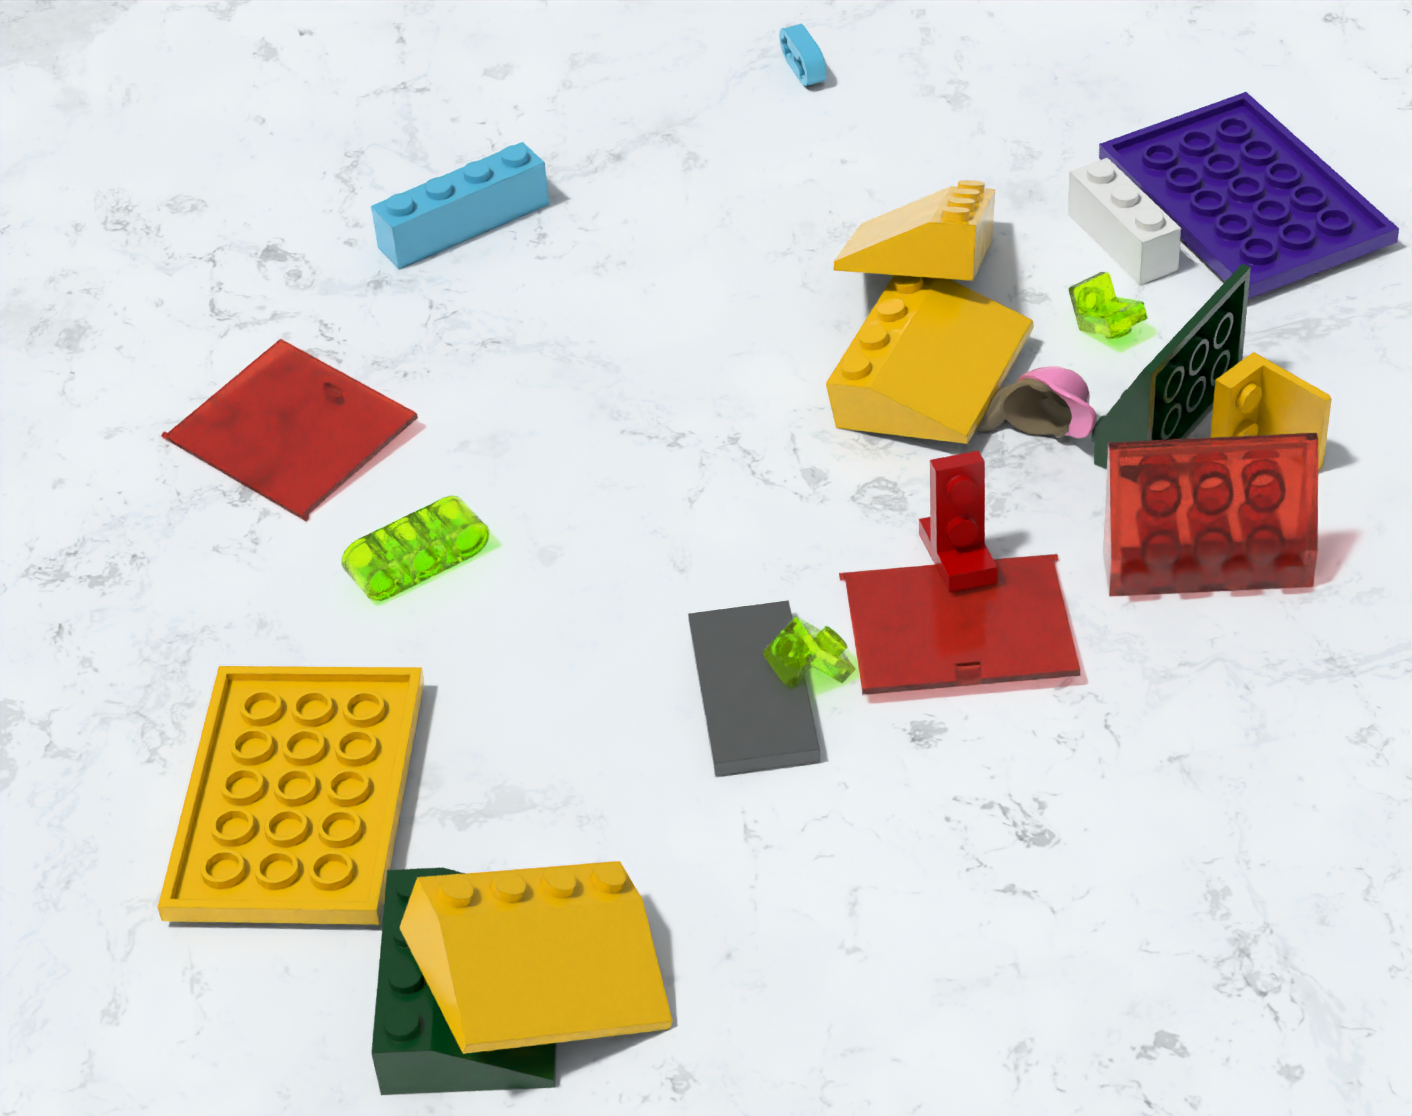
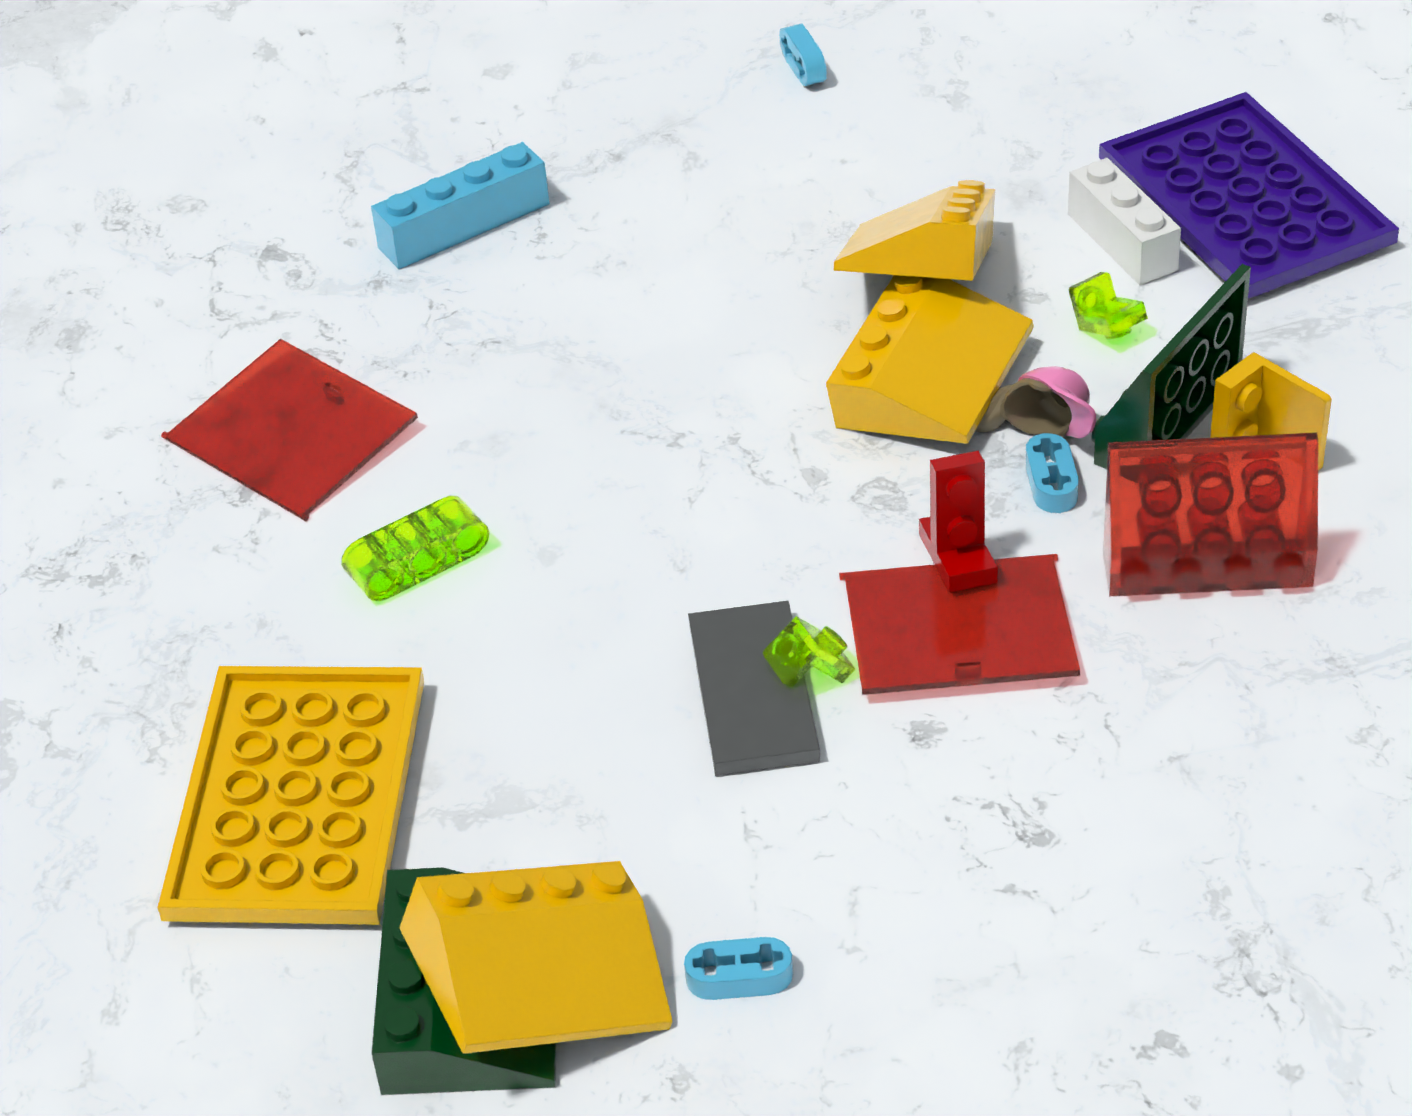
(738, 968): none -> medium azure beam
(1060, 471): none -> medium azure beam

